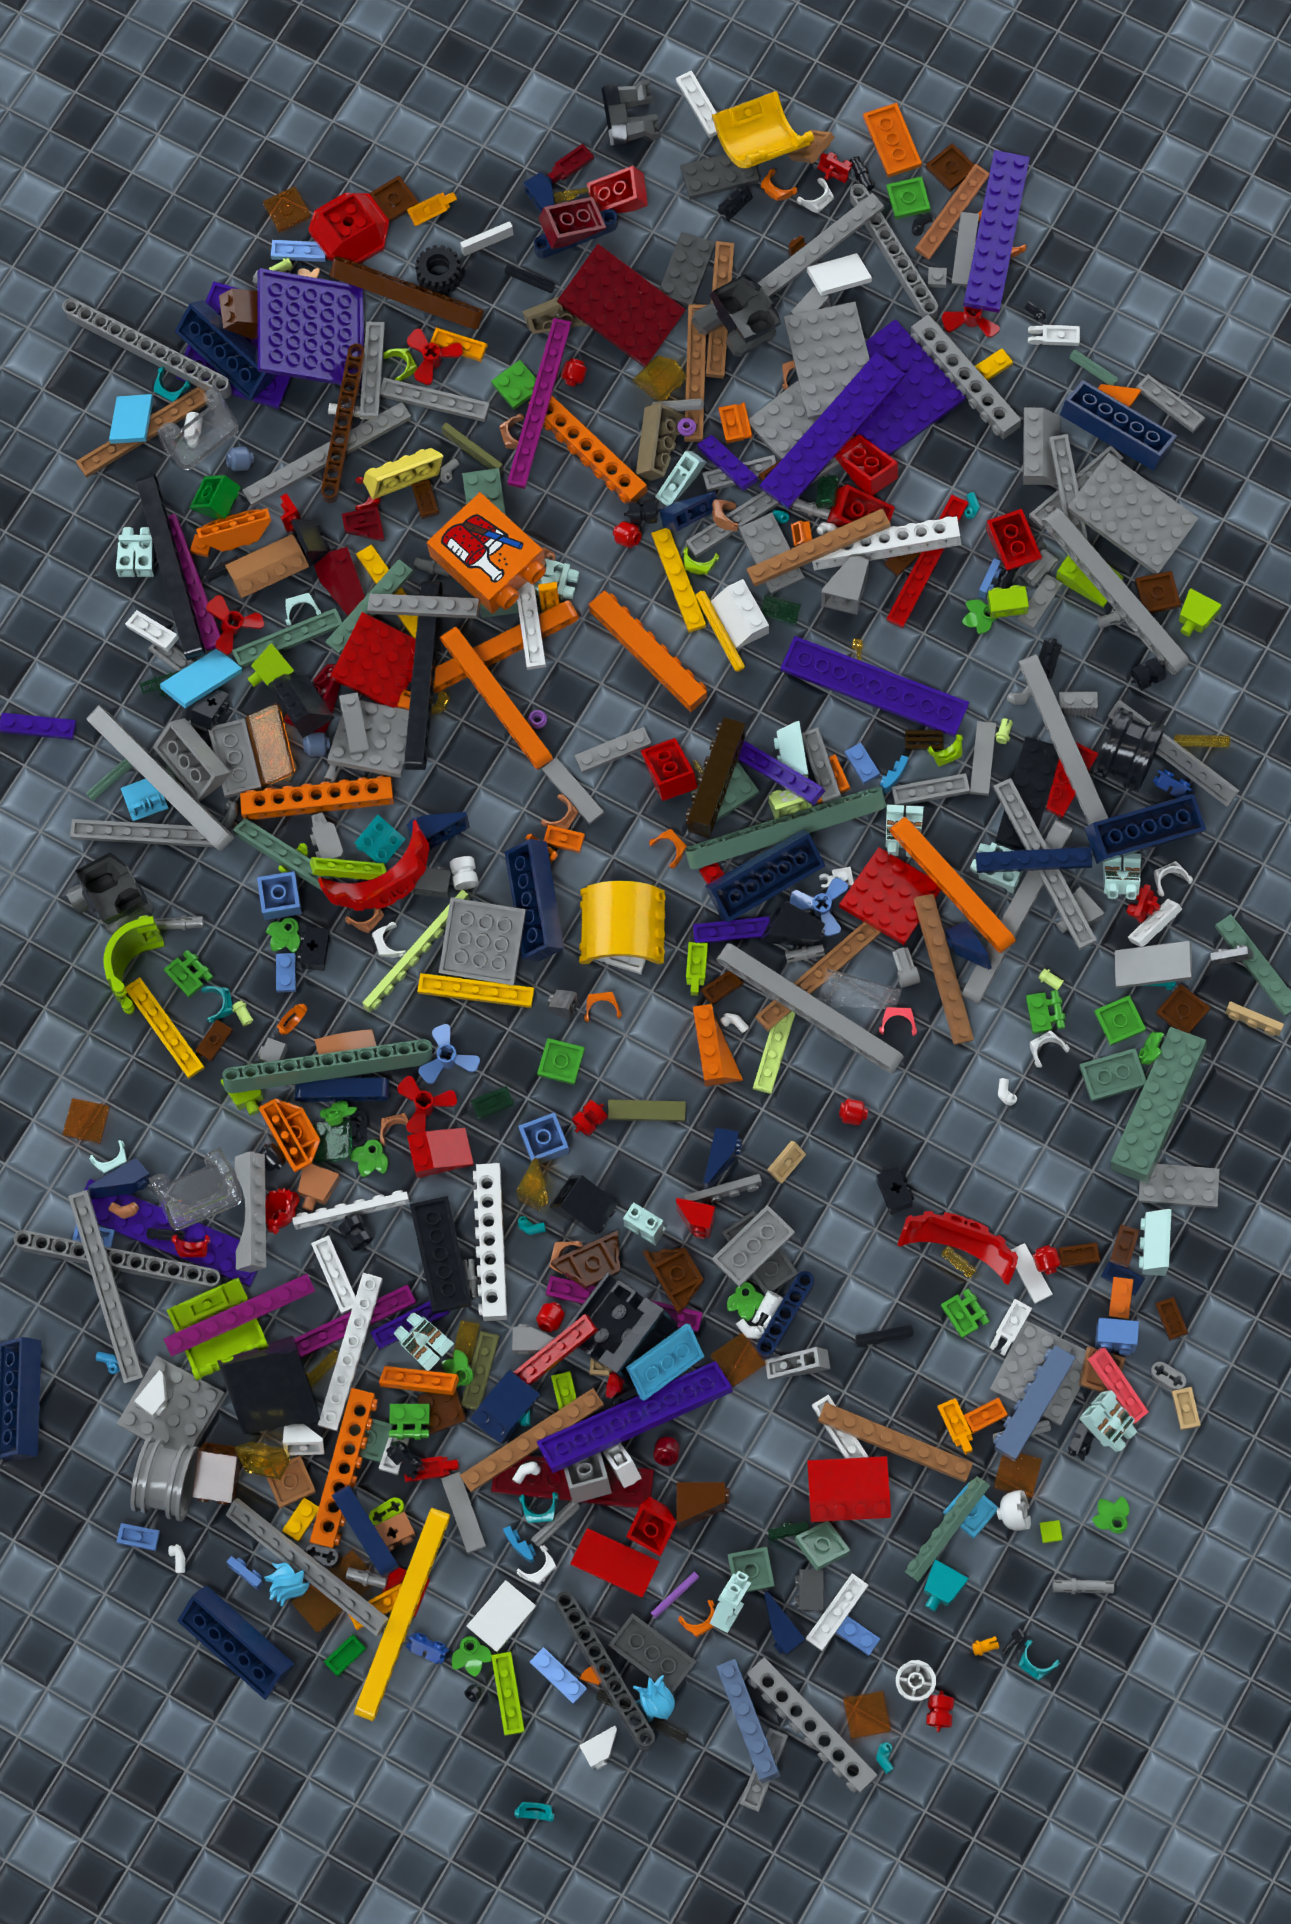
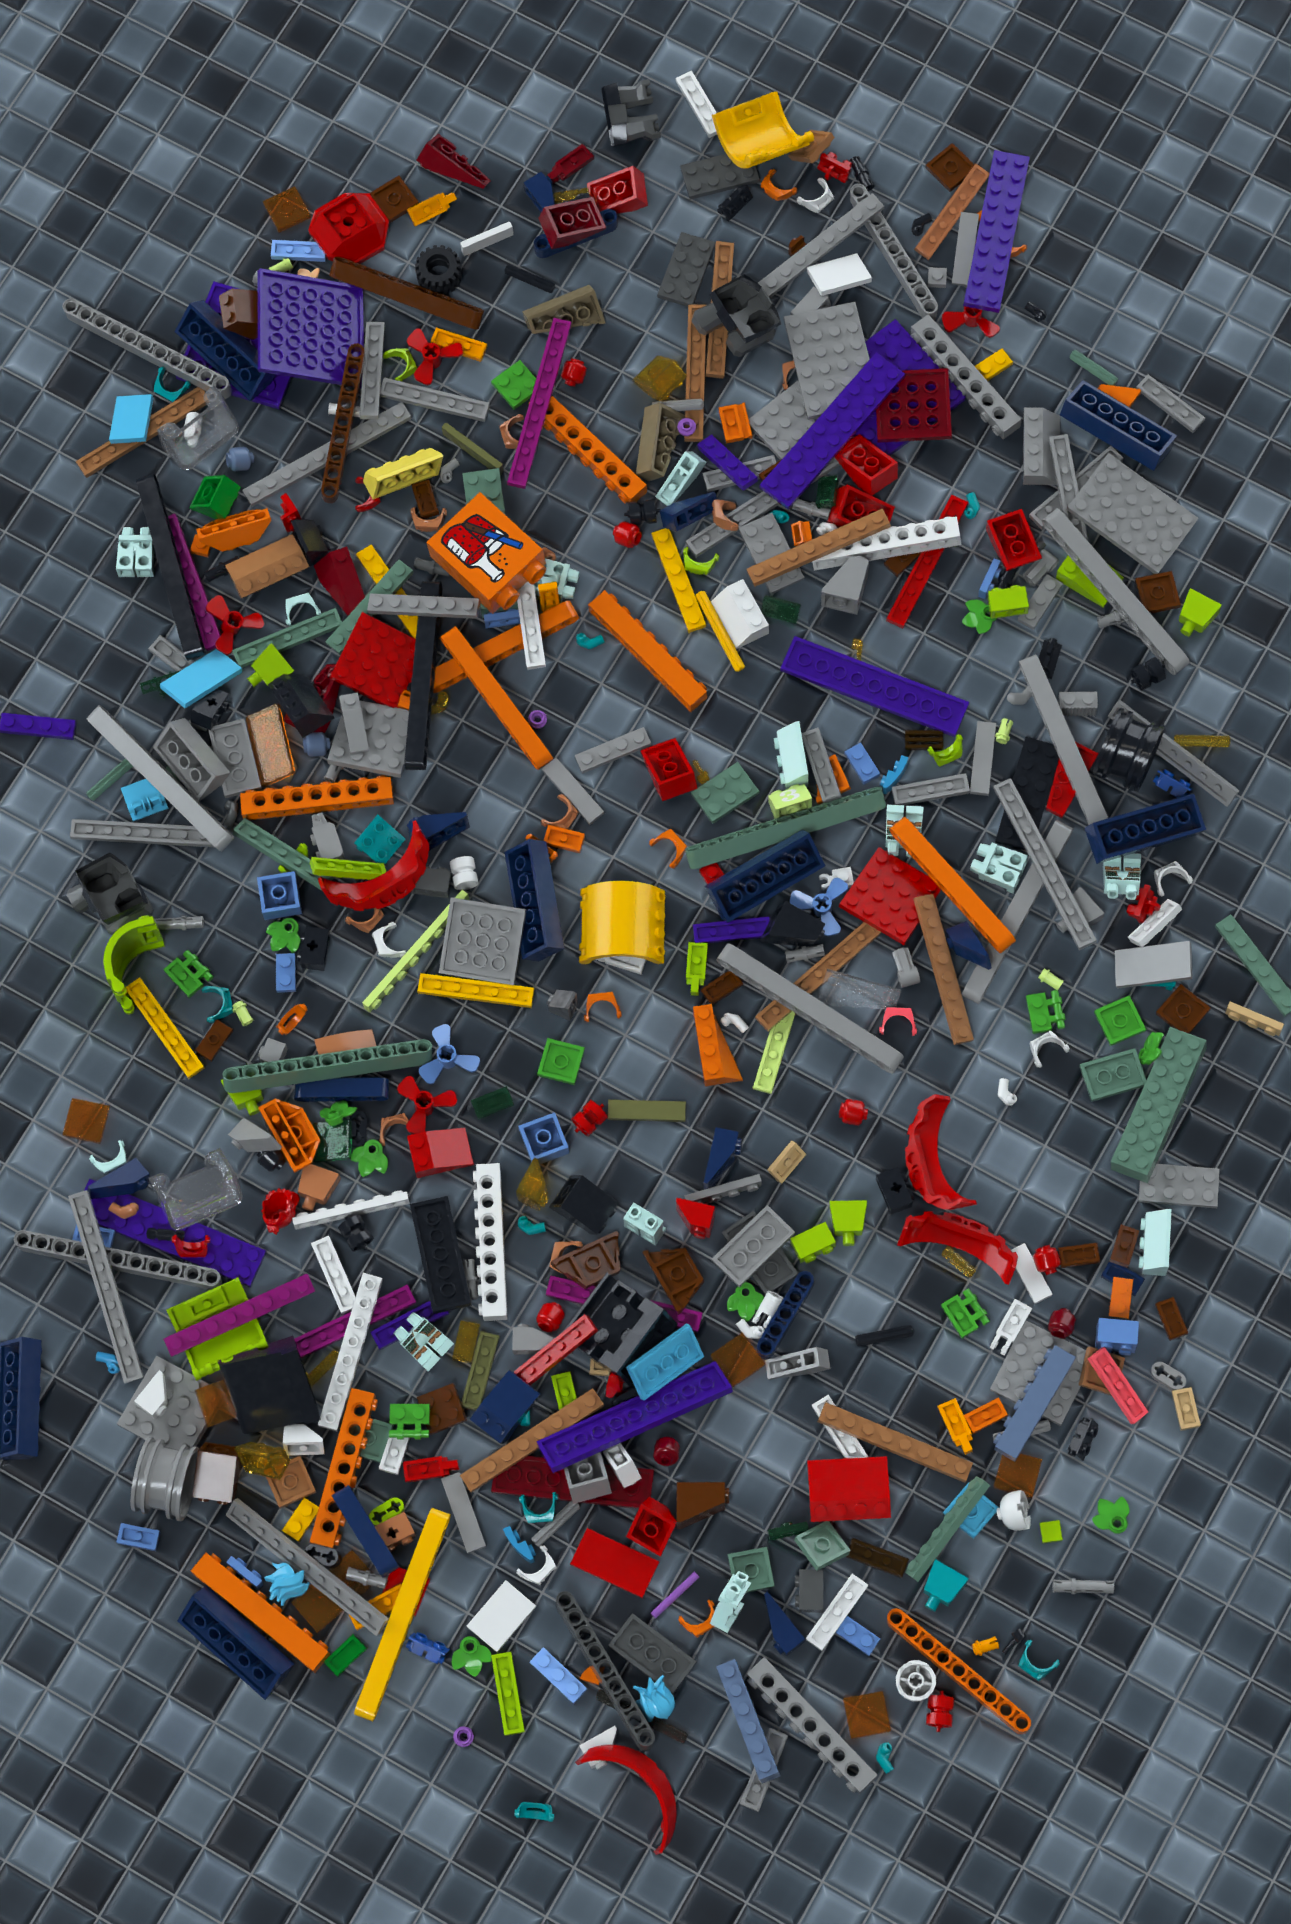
(152, 631): white plate -> none
(179, 1558): white arm -> none
(215, 1403): none -> clear orange tile
(252, 1138): none -> light grey slope
(252, 1245): light grey arch -> none
(260, 1612): none -> orange brick
(364, 523): dark red wing -> none
(412, 1464): black hinge -> none
(419, 1380): orange plate -> none
(428, 525): none -> nougat helmet
(441, 157): none -> dark red wedge
(459, 1366): bright green plate -> none
(470, 1736): none -> medium lavender plate
(473, 1693): black hinge -> none
(499, 619): none -> medium blue plate
(525, 1469): white arm -> none
(589, 643): none -> teal arm
(621, 305): dark red plate -> none
(651, 1775): none -> red windscreen
(716, 777): dark brown brick -> none
(780, 773): dark purple plate -> none
(813, 1243): none -> lime hinge
(848, 1219): none -> lime torso
(877, 1558): none -> dark brown tile
(892, 140): orange plate -> none
(908, 198): bright green plate -> none
(922, 413): none -> dark red piece
(923, 1158): none -> red windscreen
(954, 1661): none -> orange beam
(1033, 860): dark blue plate -> none
(1055, 335): white hinge -> none
(1061, 1323): none -> dark red head
(1109, 1421): light aqua hips -> none
(1226, 956): flat silver plate -> none

